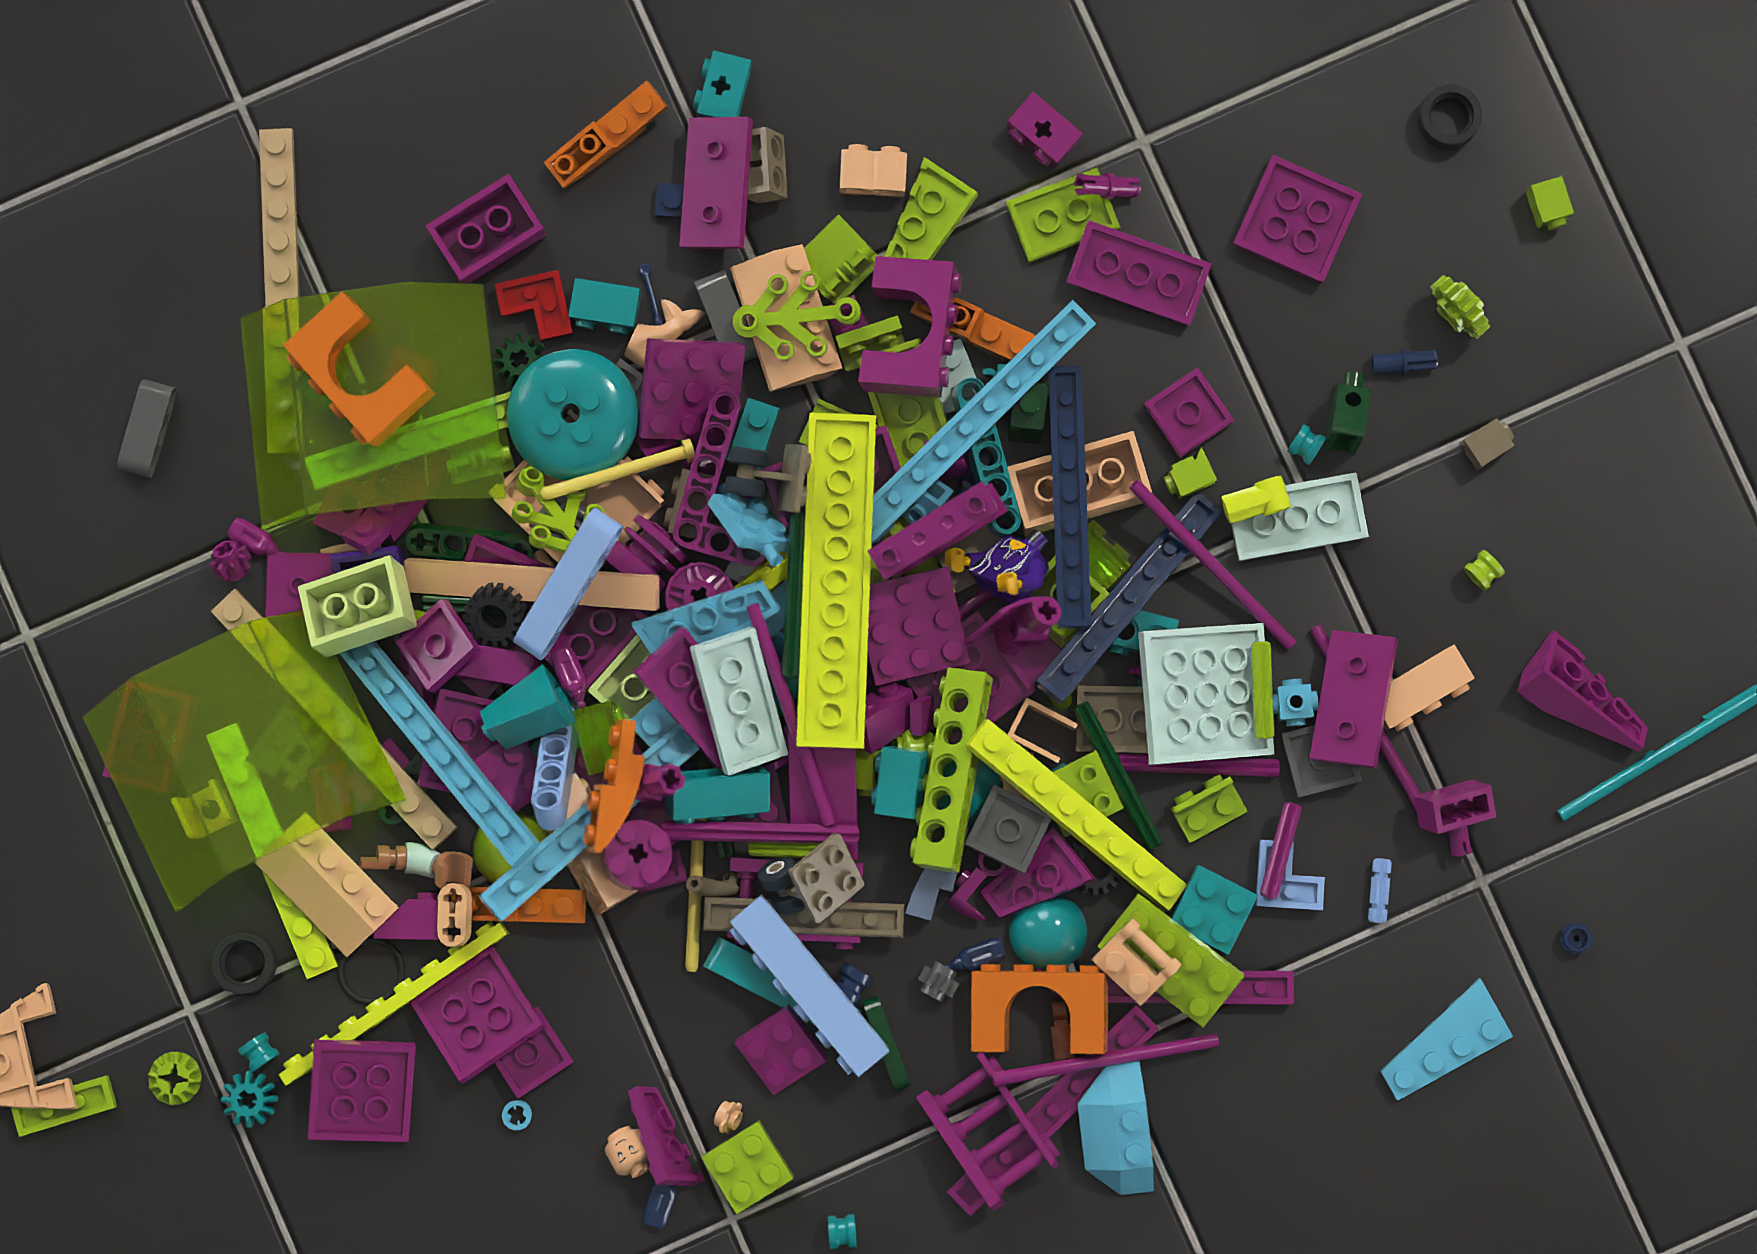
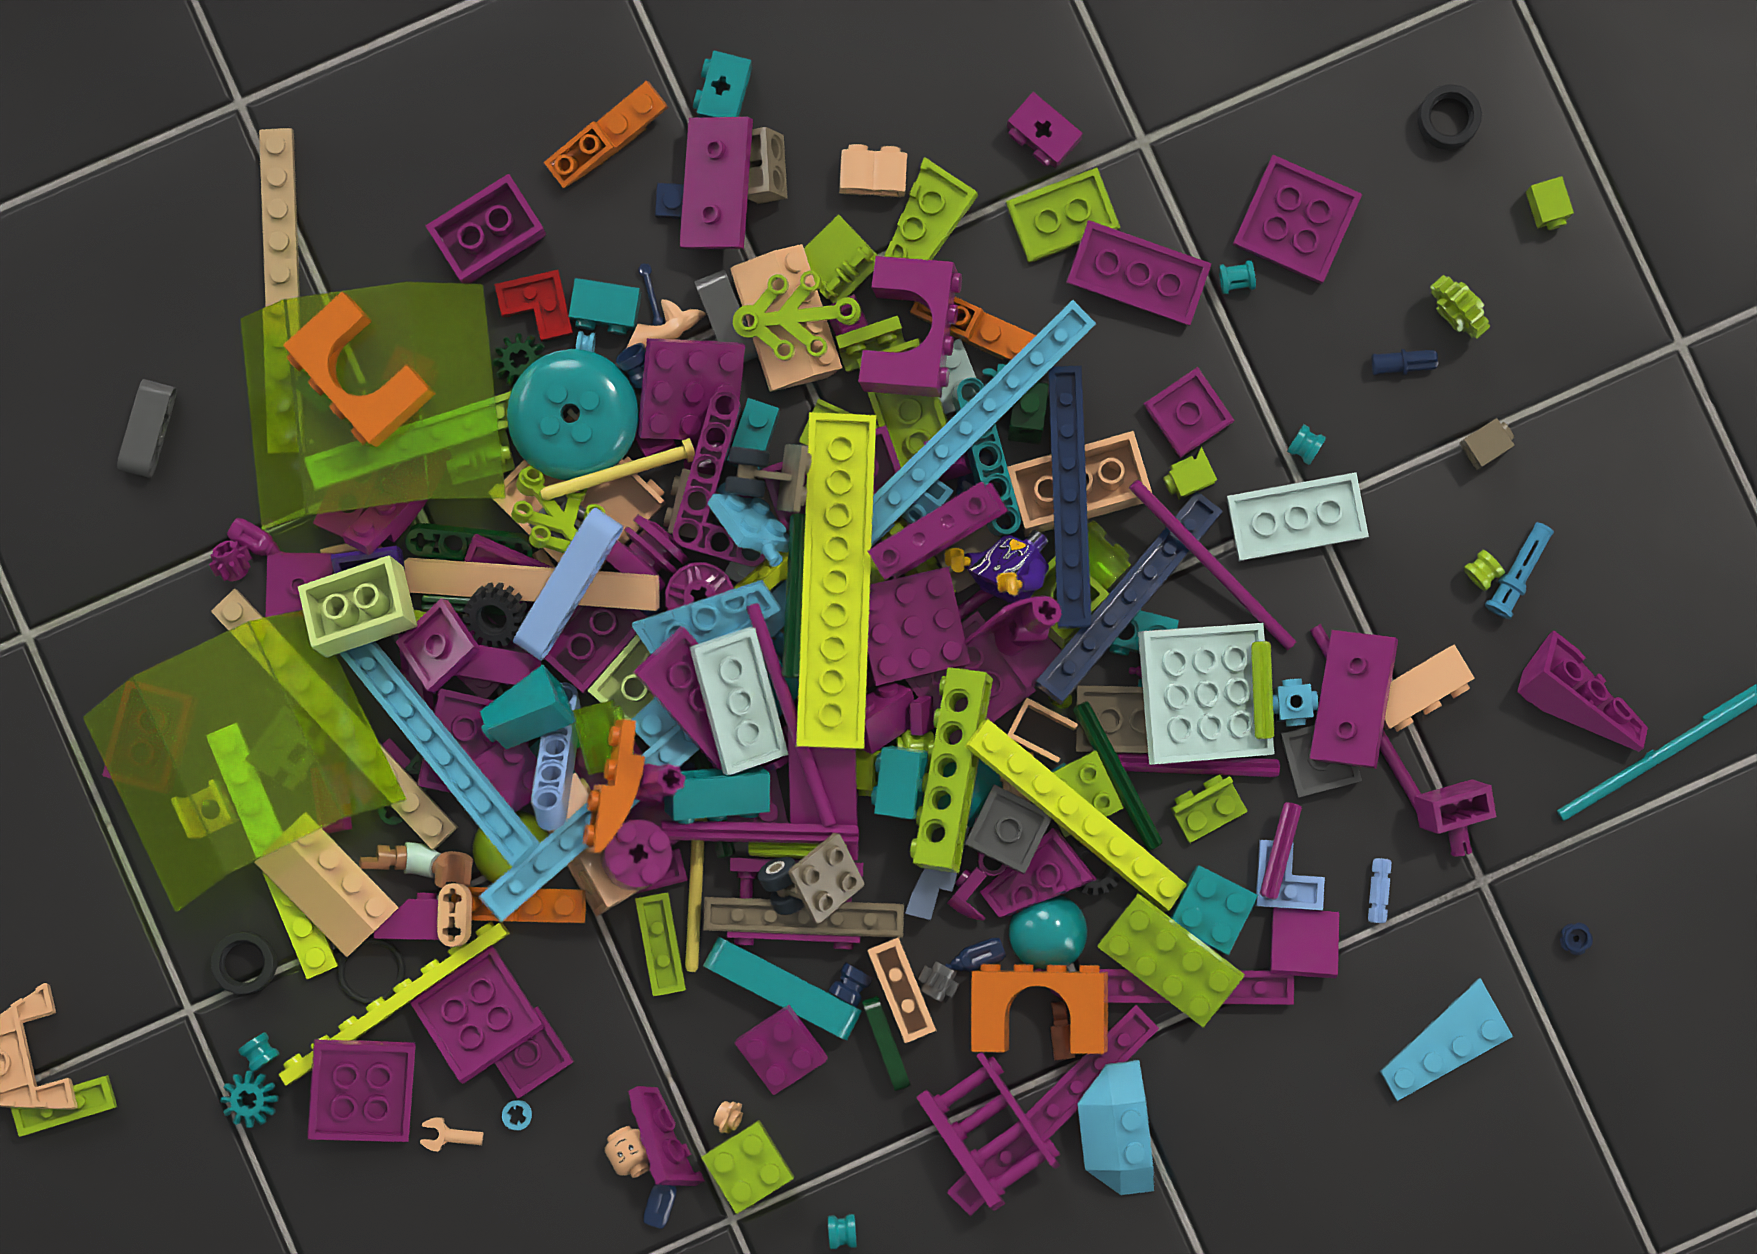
(183, 1091): lime gear -> none
(449, 1135): none -> light nougat bar
(570, 674): magenta piece -> none
(586, 342): none -> medium azure bush
(632, 362): none -> dark blue wheel
(660, 944): none -> lime plate
(713, 888): dark tan arm -> none
(809, 985): light blue brick -> none
(901, 990): none -> light nougat brick
(1103, 1060): magenta piece -> none
(1107, 185): magenta pin -> none
(1130, 969): light nougat plate -> none
(1237, 277): none -> teal bush
(1263, 498): neon yellow piece -> none
(1304, 942): none -> magenta tile
(1348, 414): dark green torso -> none
(1515, 587): none -> dark azure pin

